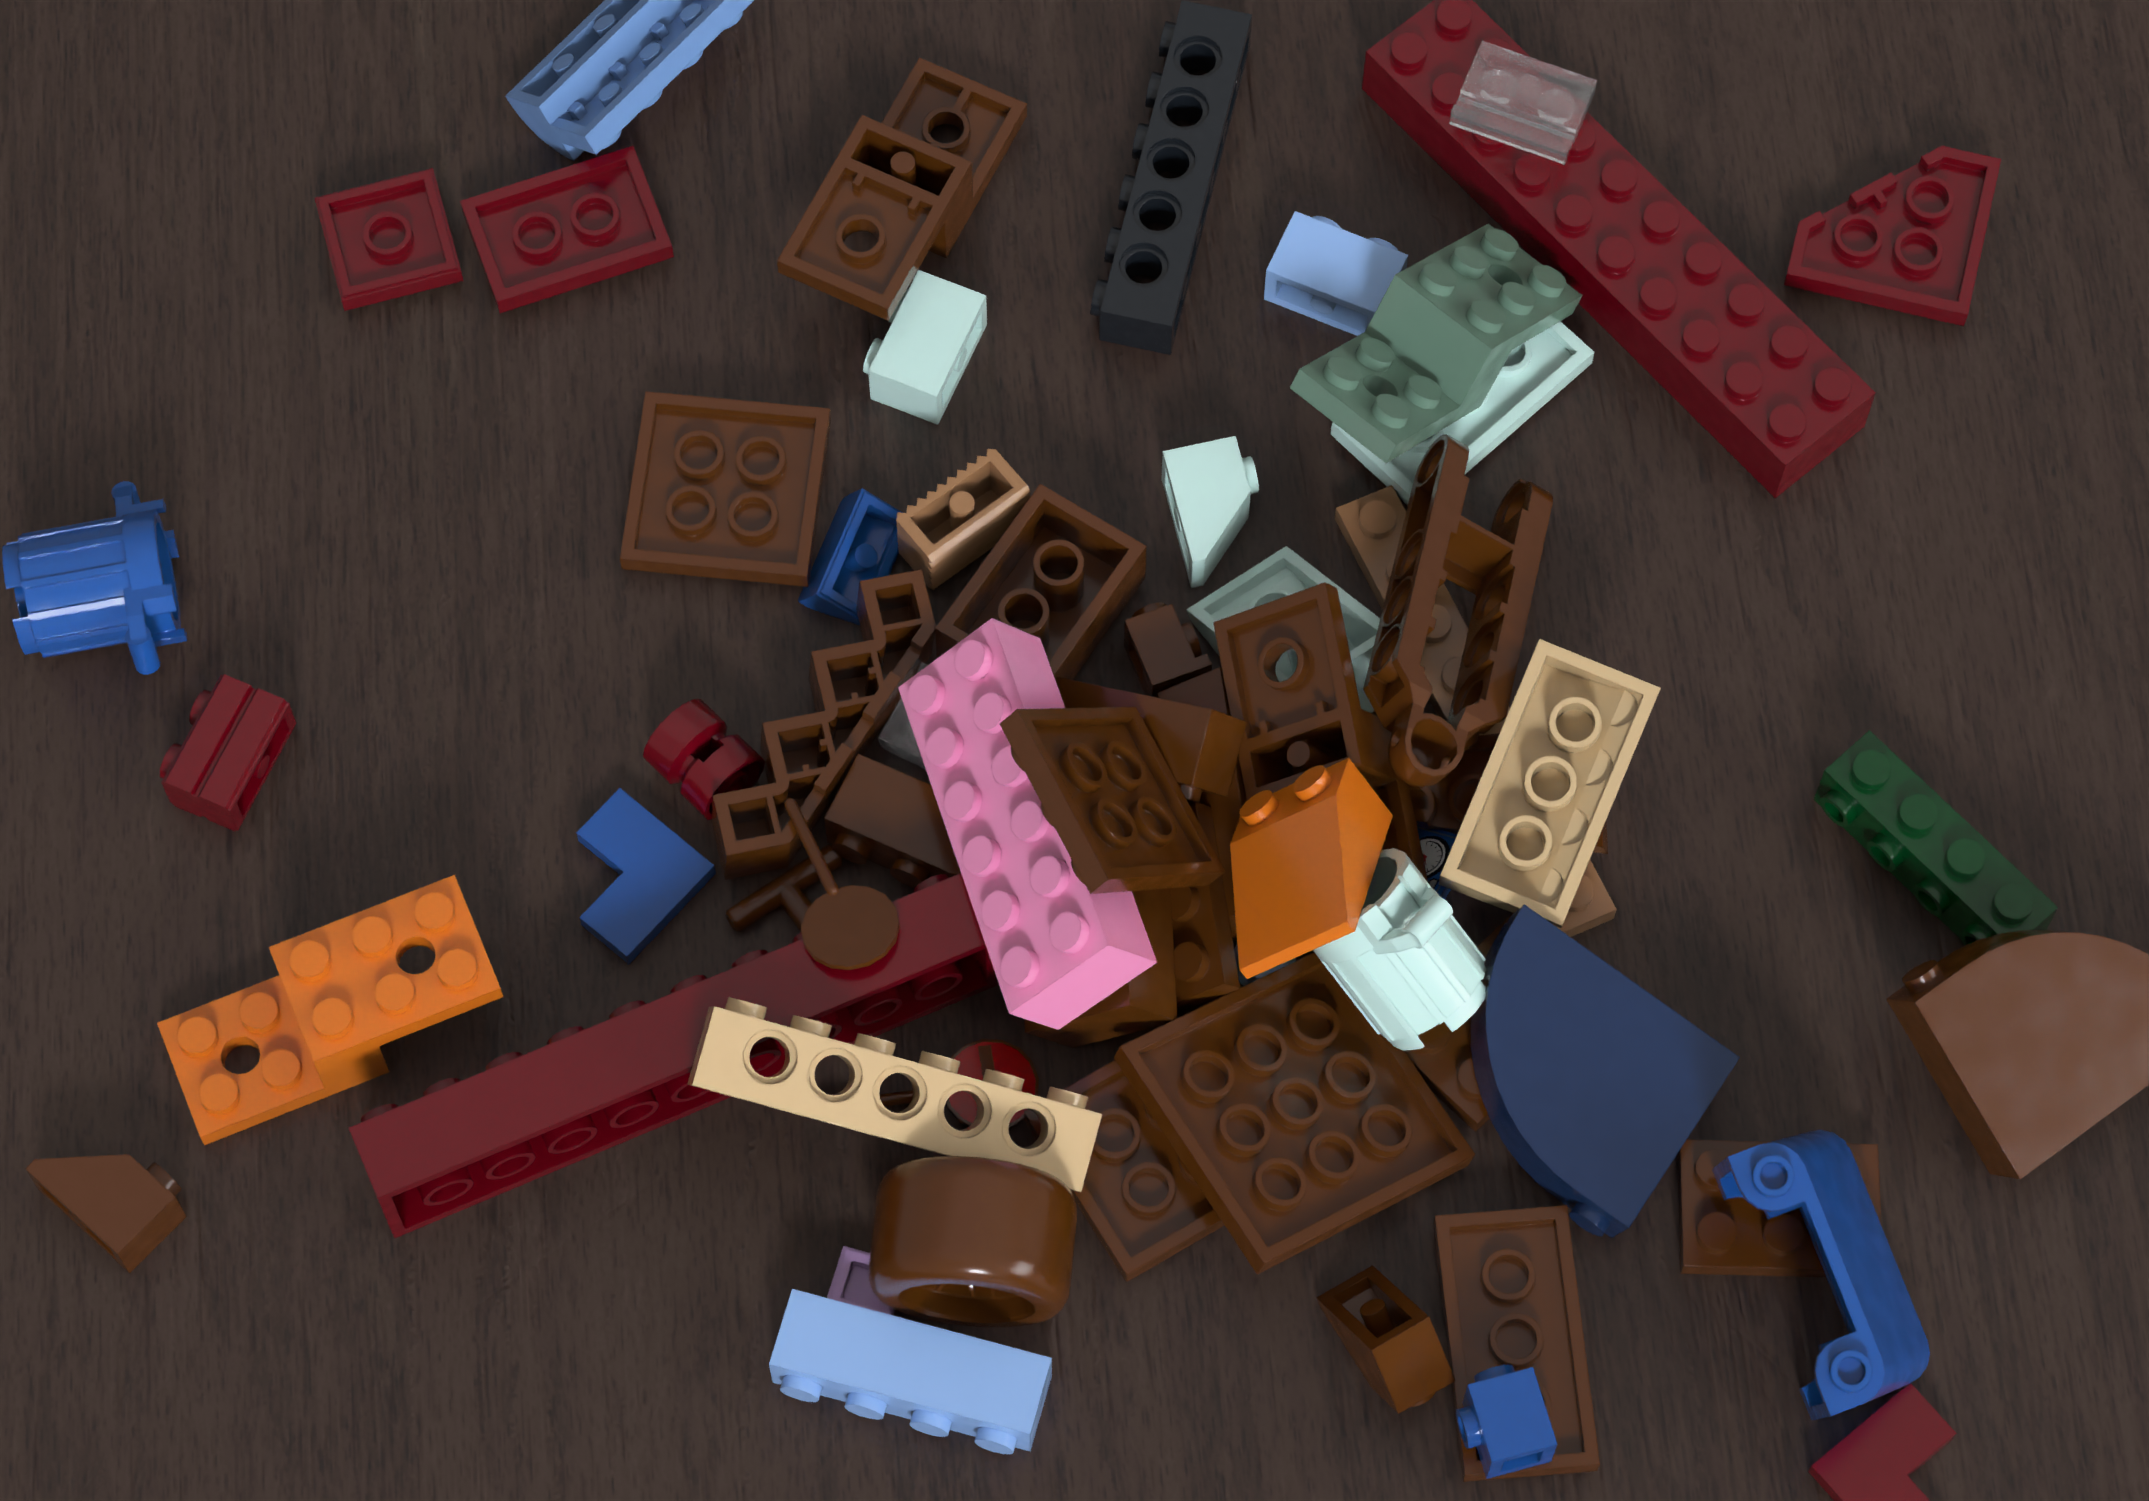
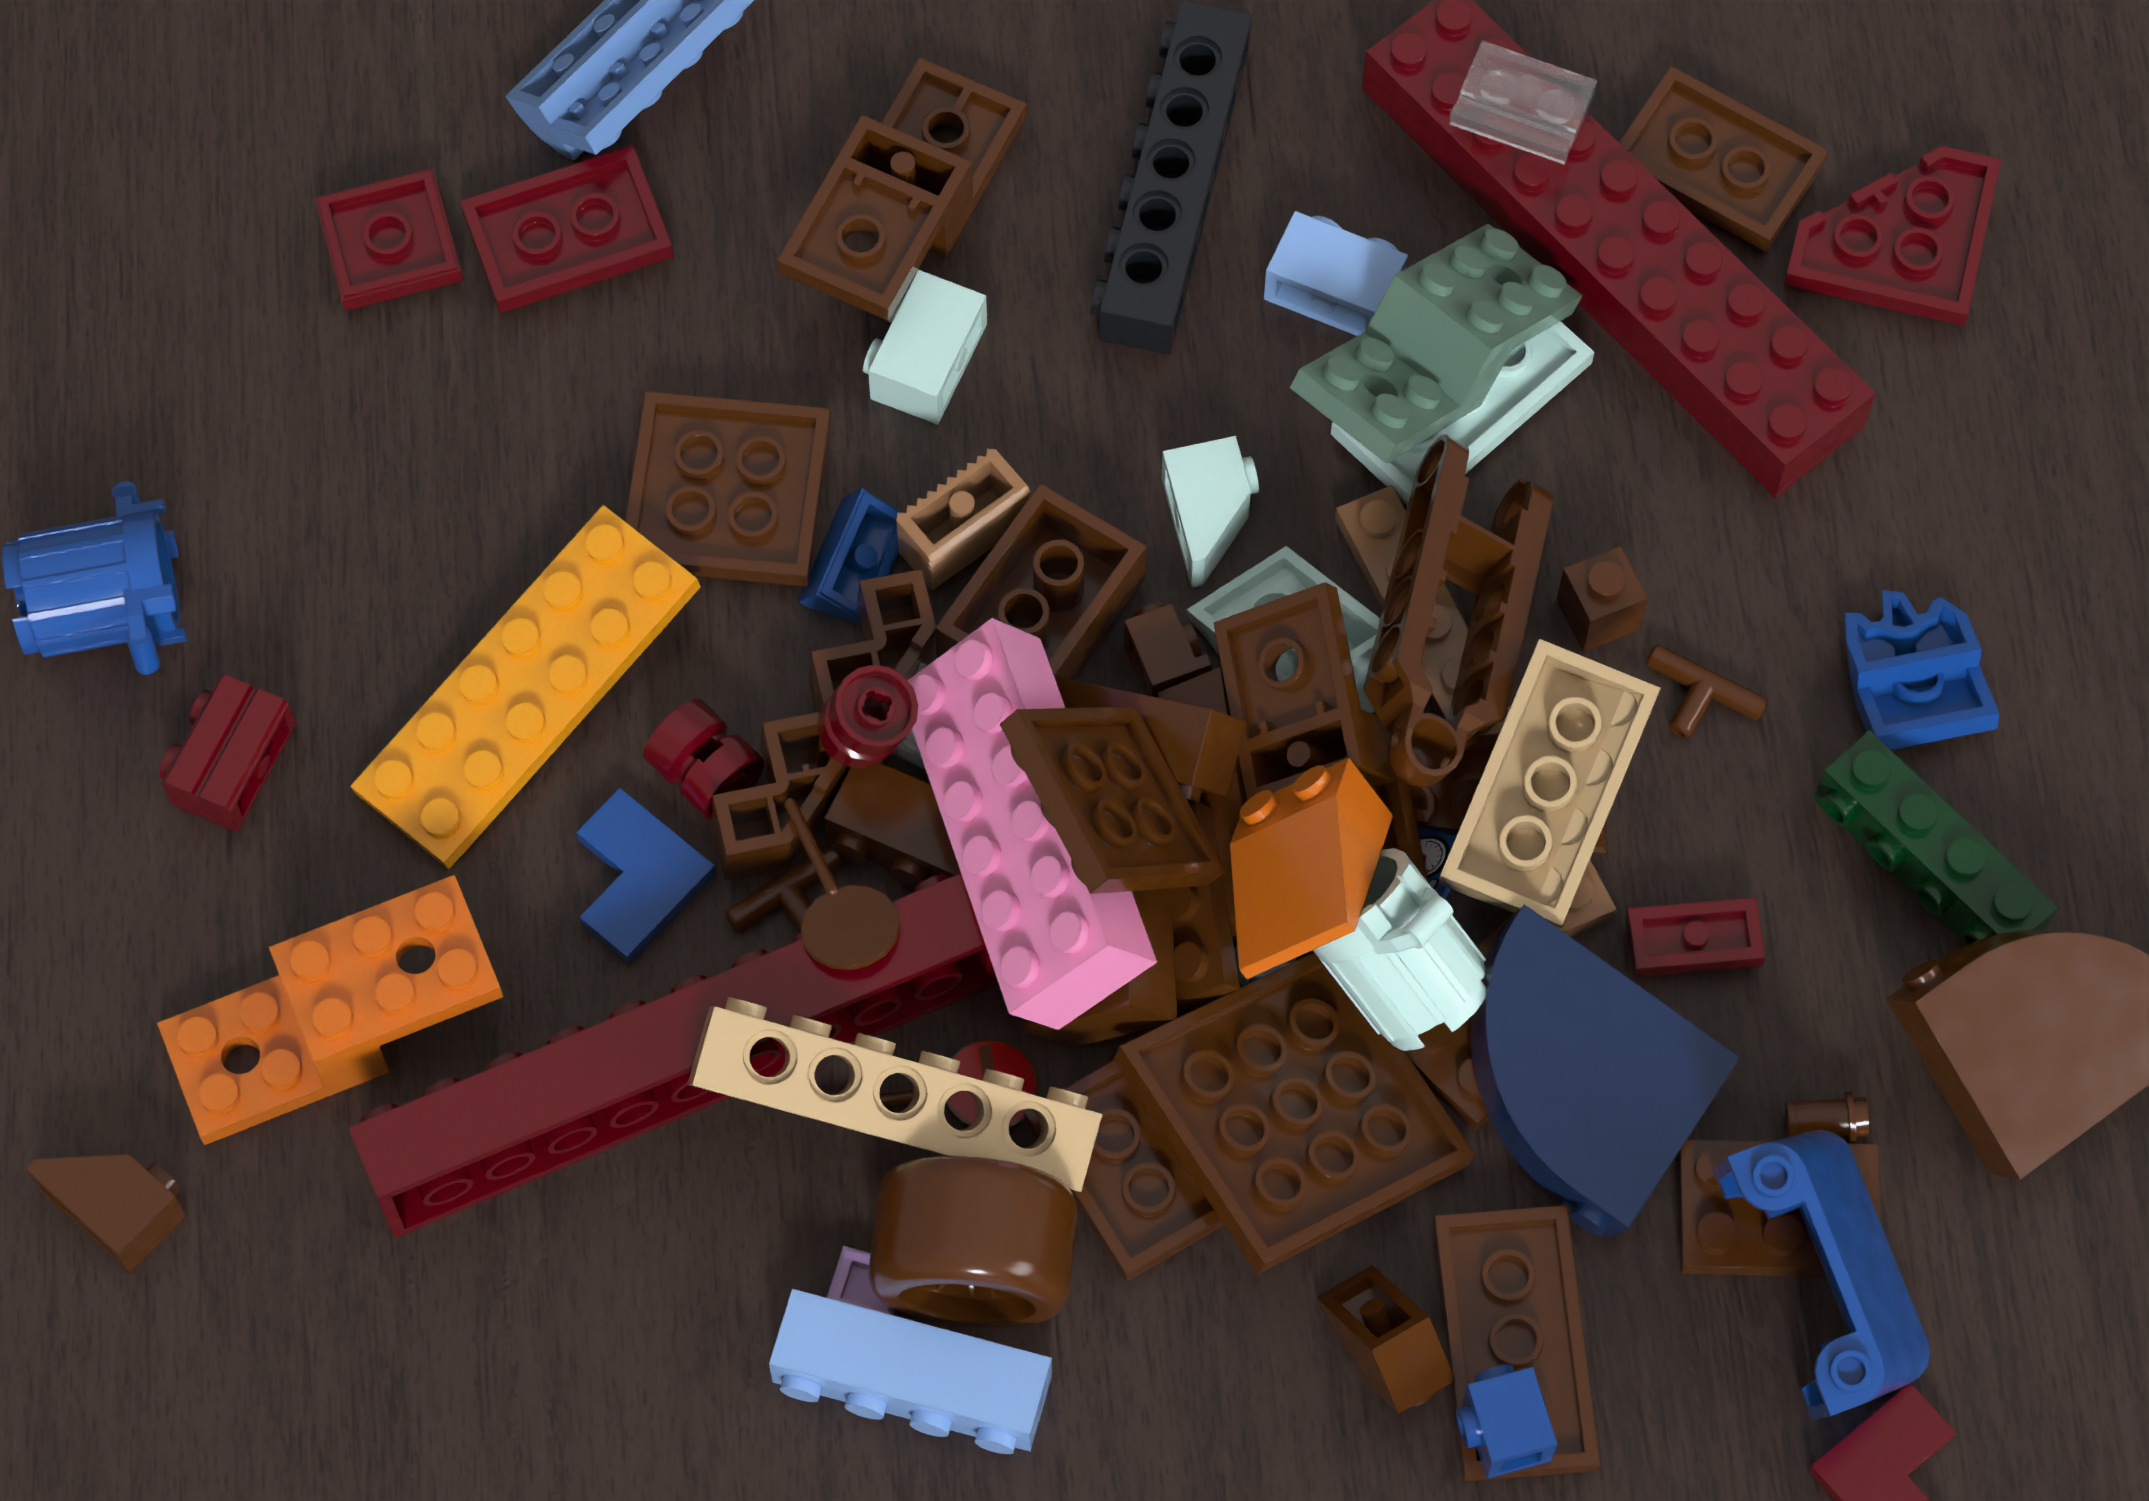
(525, 687): none -> light orange plate
(867, 716): none -> dark red wheel
(1601, 599): none -> reddish brown brick
(1695, 937): none -> dark red plate
(1703, 687): none -> reddish brown piece
(1723, 157): none -> reddish brown plate
(1842, 1116): none -> reddish brown pin
(1918, 673): none -> blue plate

